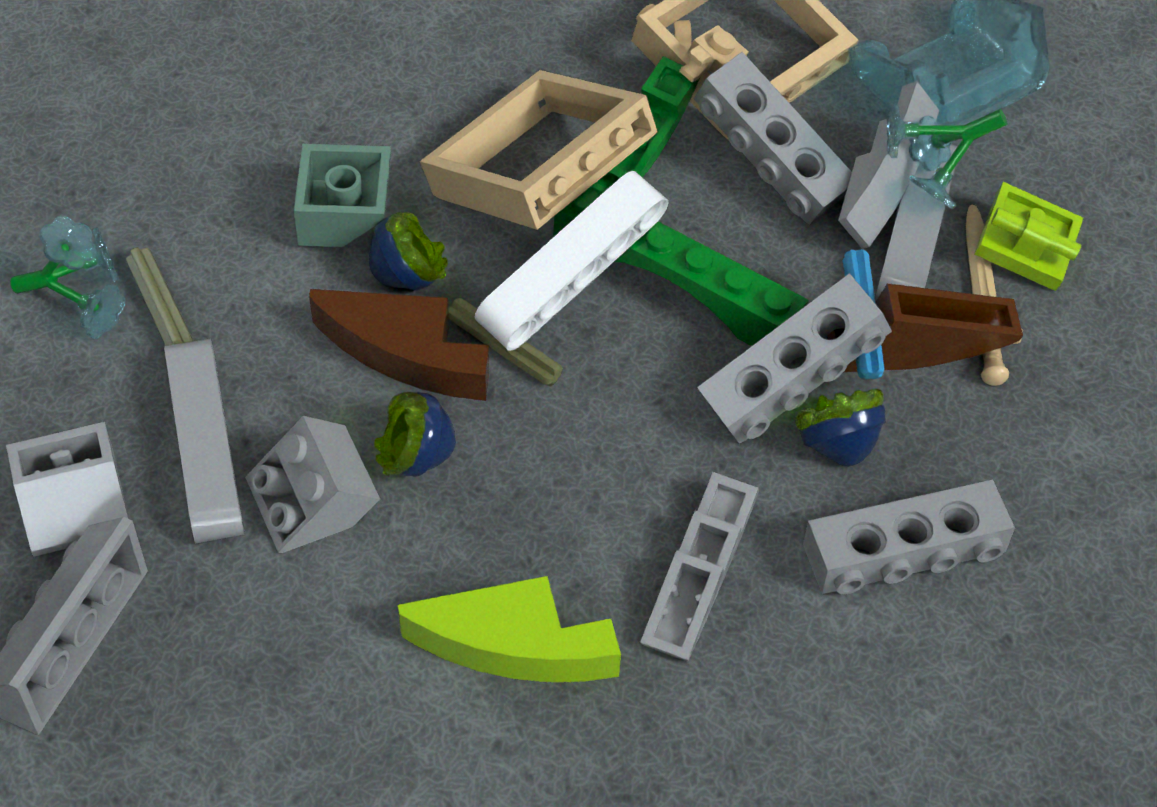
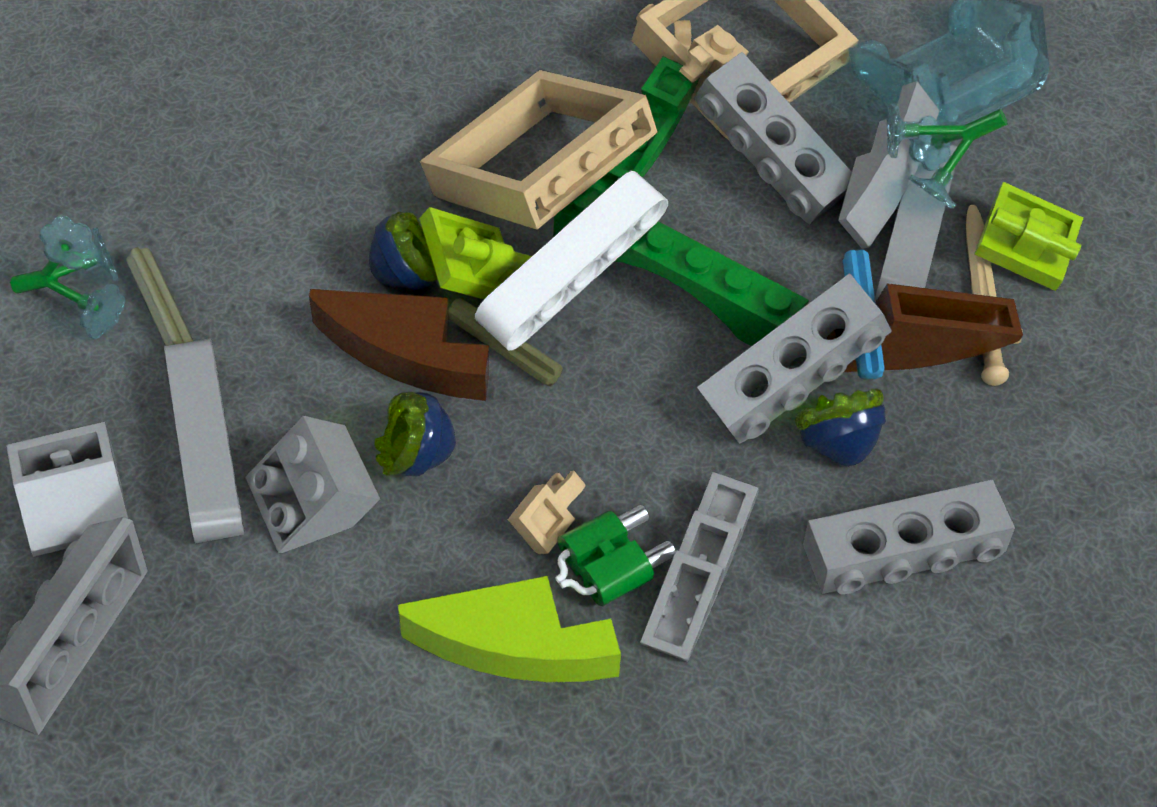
(340, 192): sand green slope -> none
(468, 253): none -> lime plate
(544, 511): none -> tan plate
(607, 558): none -> green piece

